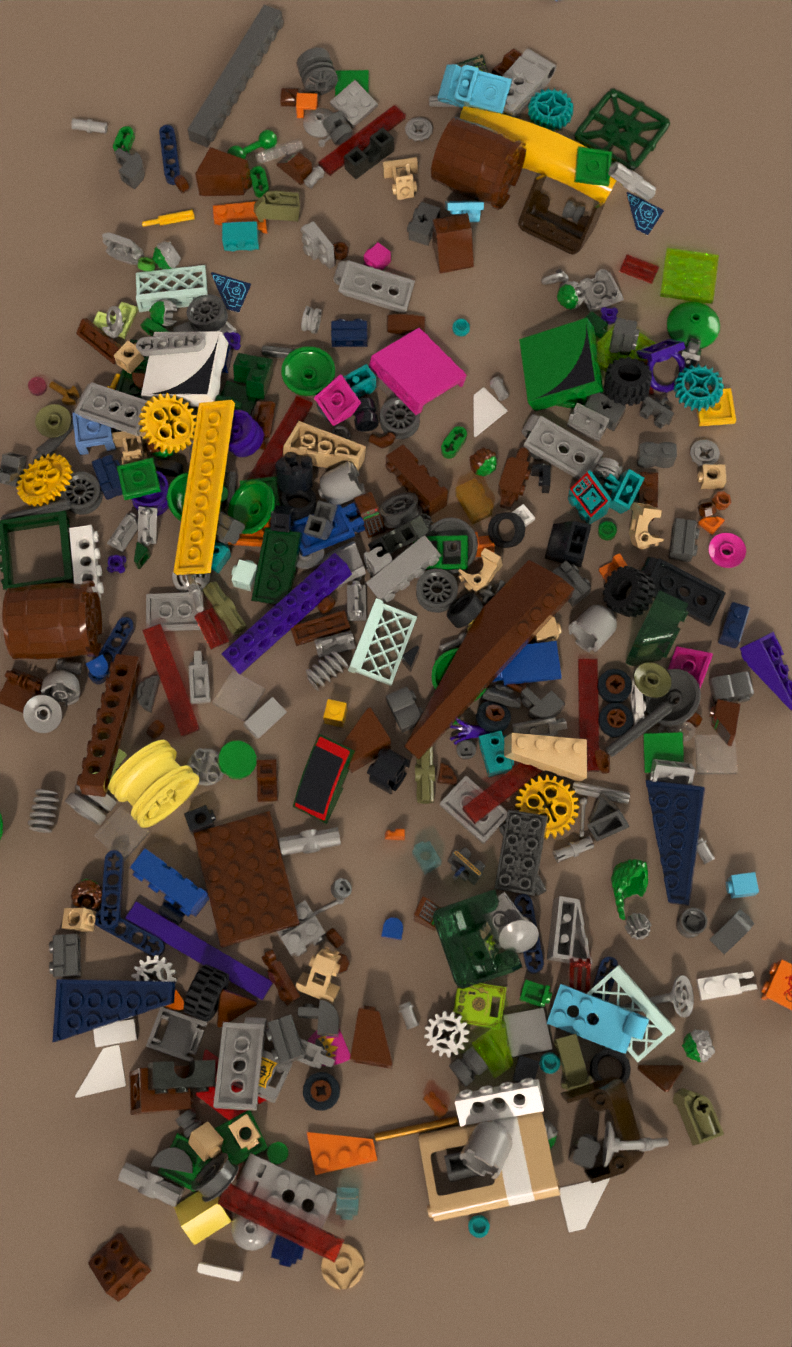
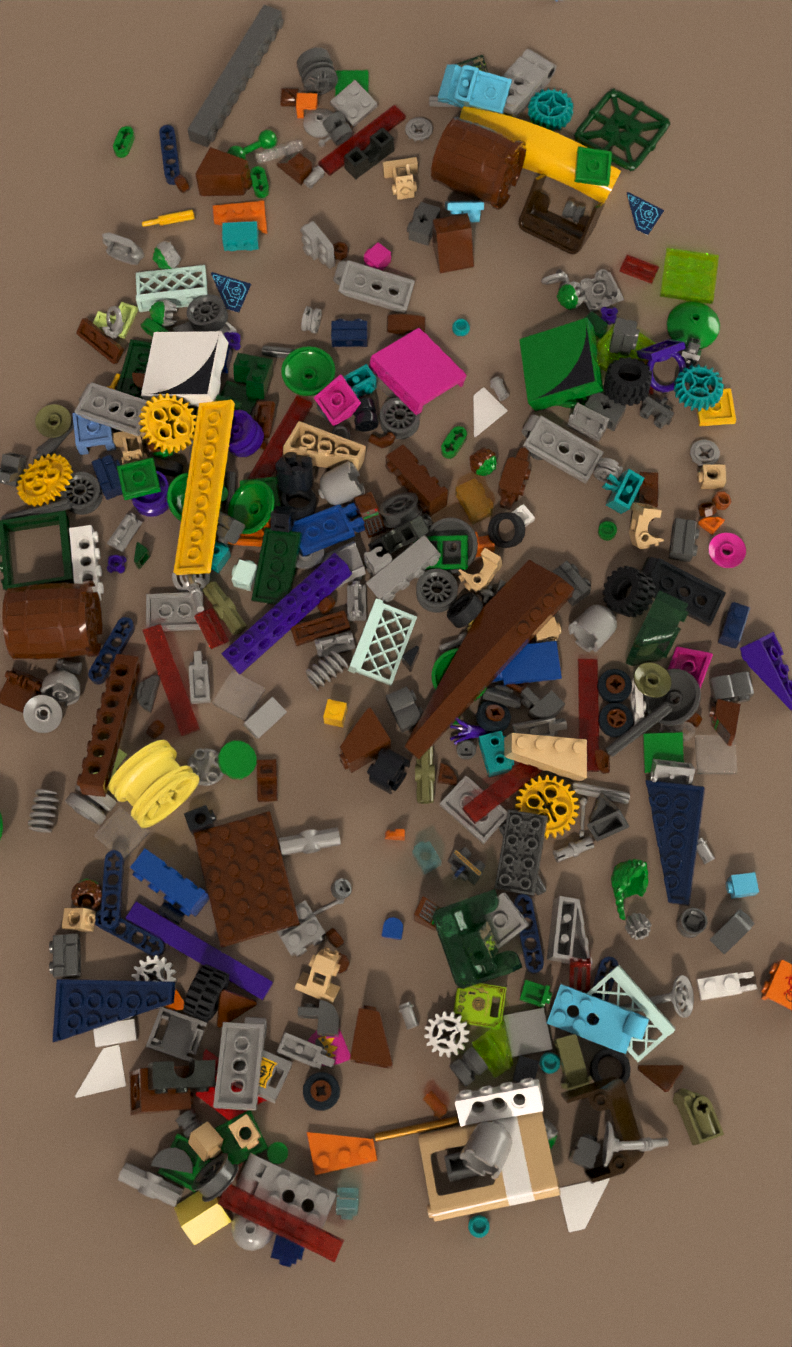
(37, 386): clear pink tile -> none
(66, 393): pearl gold bar -> none
(89, 125): light grey pin -> none
(98, 667): blue tile -> none
(118, 1267): reddish brown bracket -> none
(128, 363): tan brick -> none
(132, 168): dark grey brick -> none
(146, 264): bright green tile -> none
(147, 525): light grey hinge -> none
(170, 340): light grey beam -> none
(219, 1271): white tile -> none
(278, 206): olive piece -> none
(279, 977): reddish brown plate -> none
(285, 1040): dark grey brick -> none
(321, 522): dark grey brick -> none
(323, 778): slope -> none
(346, 1269): tan tile -> none
(508, 60): reddish brown slope -> none
(518, 935): light grey dish -> none
(543, 472): black bracket -> none
(568, 542): black slope -> none
(589, 498): slope -> none
(606, 570): orange panel -> none
(631, 181): light grey piece -> none
(659, 455): dark grey brick -> none
(698, 1045): light grey piece -> none

